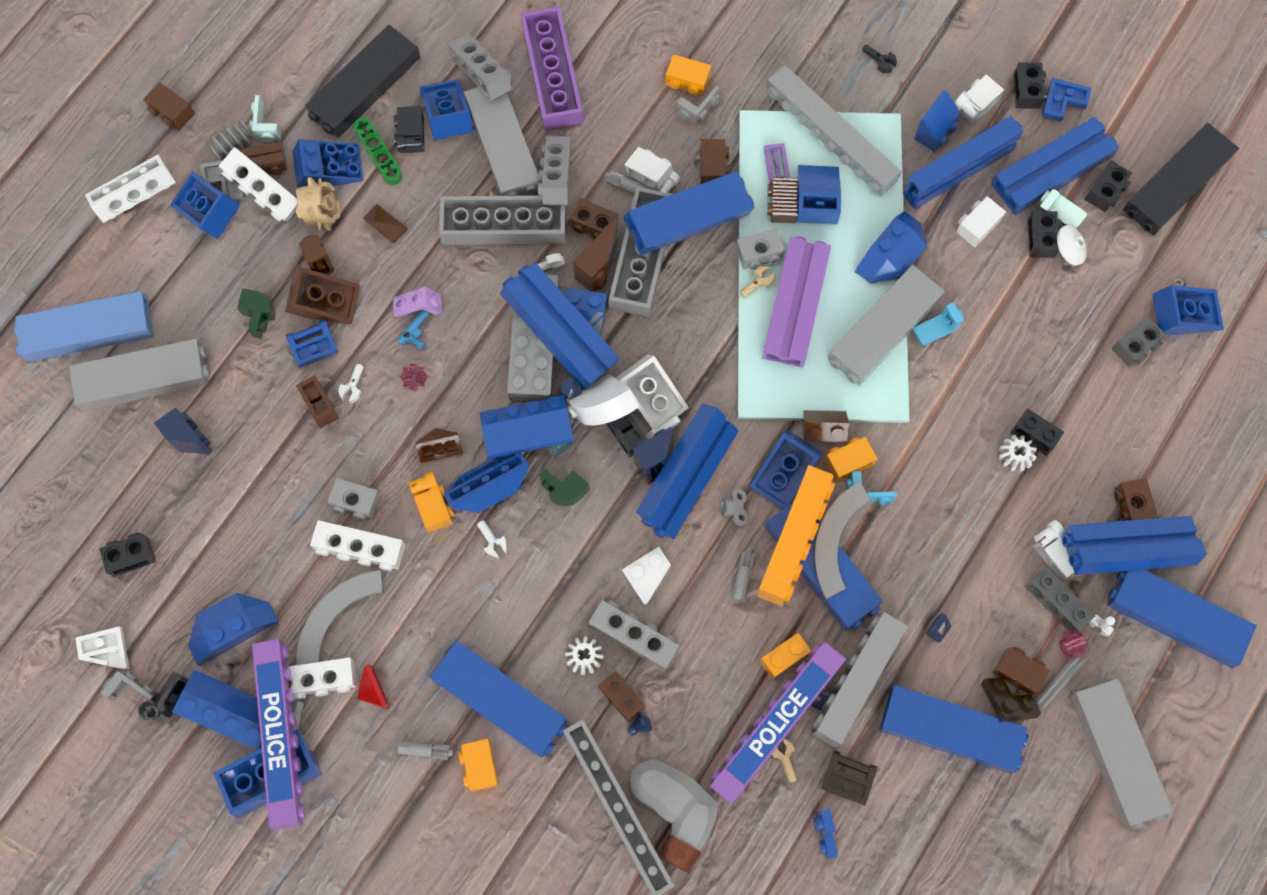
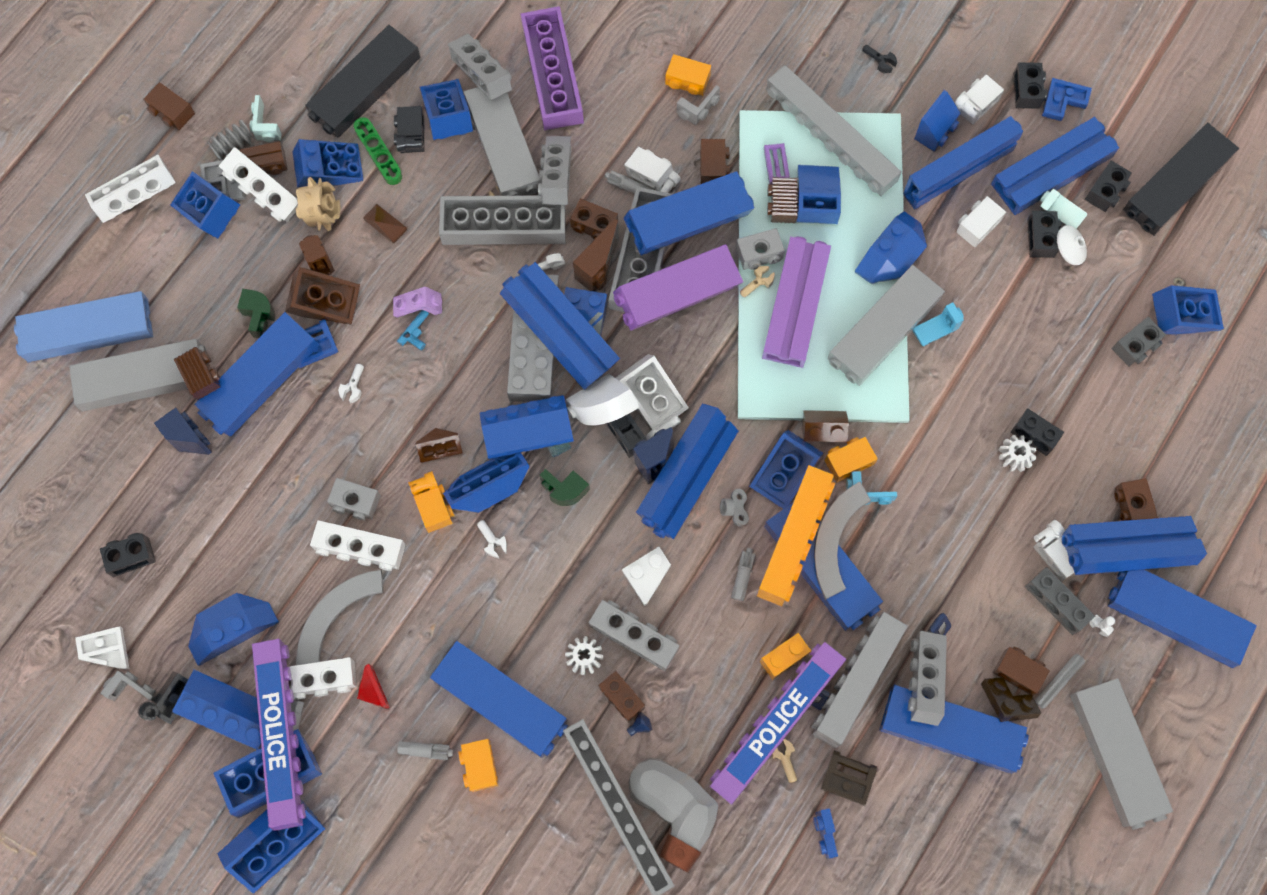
(197, 372): none -> reddish brown brick
(257, 375): none -> blue brick
(262, 852): none -> blue slope
(317, 401): reddish brown brick -> none
(413, 376): clear pink gear -> none
(571, 388): dark blue rock -> none
(677, 287): none -> medium lavender brick
(932, 709): none -> light grey brick
(1073, 644): clear pink gear -> none

